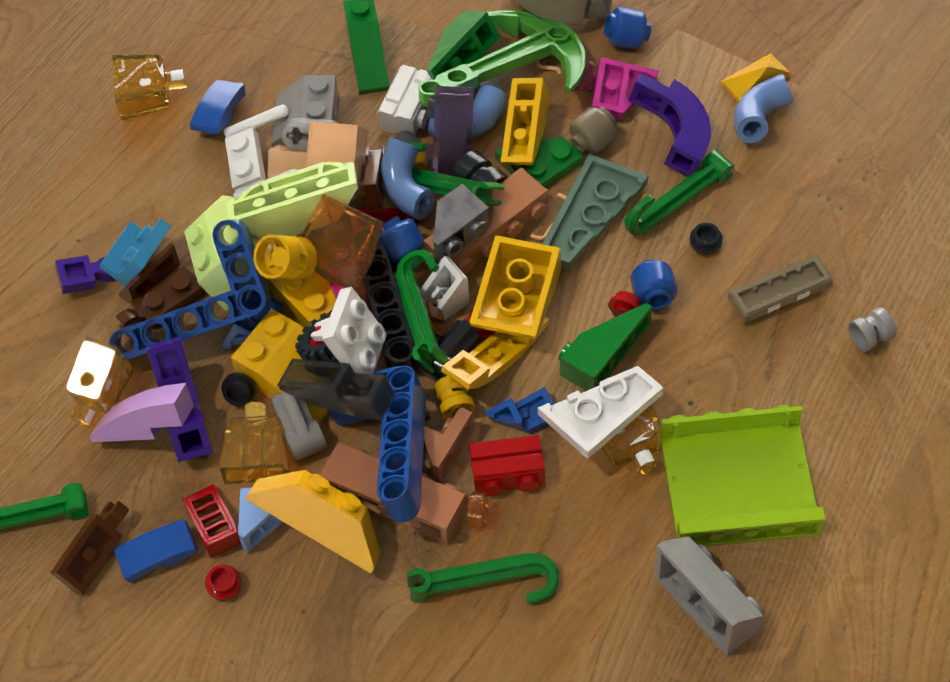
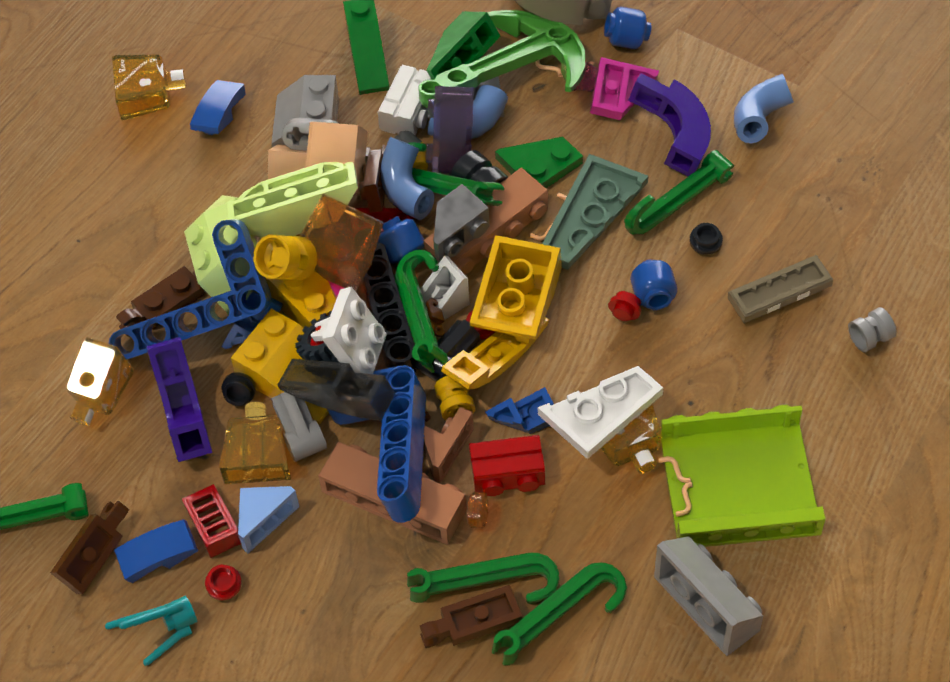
(79, 274): dark purple plate -> none
(133, 250): dark azure bracket -> none
(144, 414): lavender slope -> none
(152, 274): reddish brown slope -> none
(175, 615): none -> teal plant
(245, 150): white plate -> none
(320, 513): yellow wedge -> none
(473, 618): none -> reddish brown plate
(525, 121): yellow slope -> none
(557, 605): none -> green piece
(593, 130): dark tan head -> none
(603, 347): green slope -> none
(685, 480): none -> light nougat piece
(752, 75): yellow slope -> none

